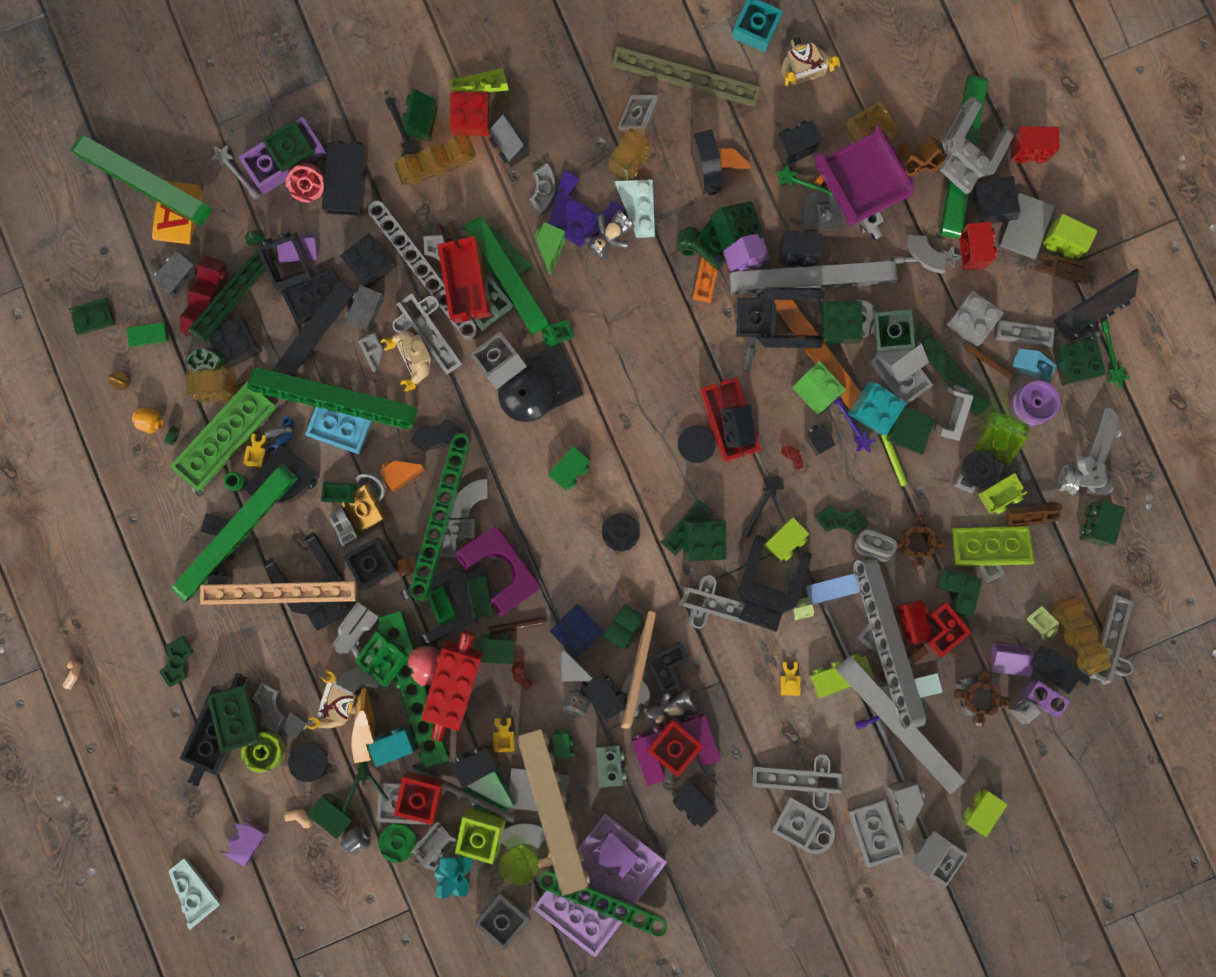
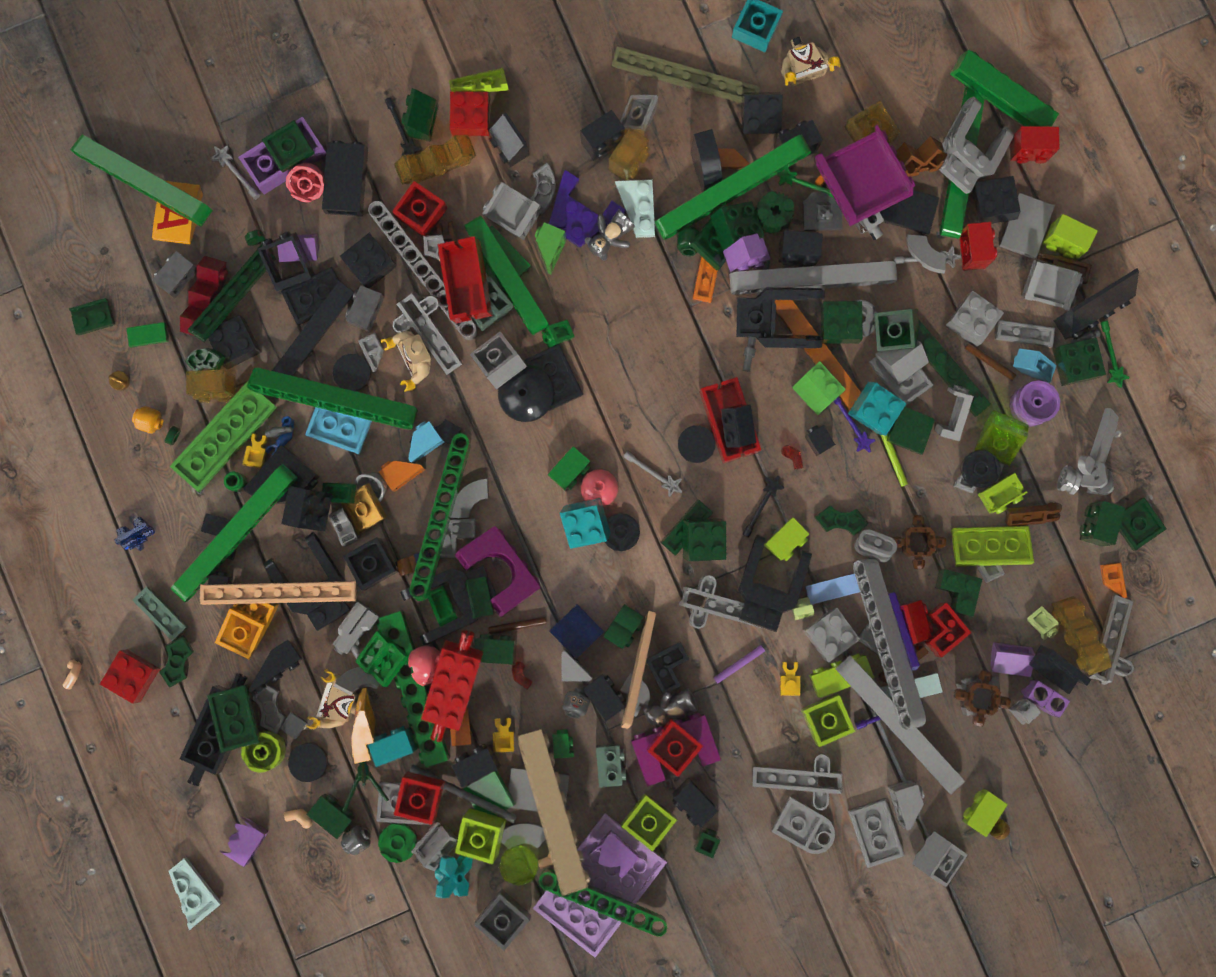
(129, 676): none -> red brick
(135, 537): none -> clear blue hips
(160, 613): none -> sand green plate
(245, 627): none -> light orange slope
(278, 661): none -> black slope
(306, 508): none -> black brick
(351, 372): none -> black tile
(420, 209): none -> red brick
(424, 441): none -> medium azure slope
(463, 736): none -> orange tile
(512, 210): none -> light grey panel
(585, 523): none -> teal brick
(599, 484): none -> coral cylinder
(602, 135): none -> black brick
(648, 821): none -> lime brick
(669, 484): none -> light grey piece
(707, 842): none -> dark green brick
(733, 187): none -> green beam
(739, 664): none -> medium lavender bar
(762, 113): none -> black brick
(778, 203): none -> dark green brick
(827, 720): none -> lime brick
(831, 634): none -> light grey brick
(910, 651): none -> dark purple tile
(913, 212): none -> black tile
(1000, 830): none -> pearl gold tile
(1002, 91): none -> green brick
(1052, 285): none -> light grey panel
(1113, 578): none -> orange tile
(1140, 524): none -> dark green tile

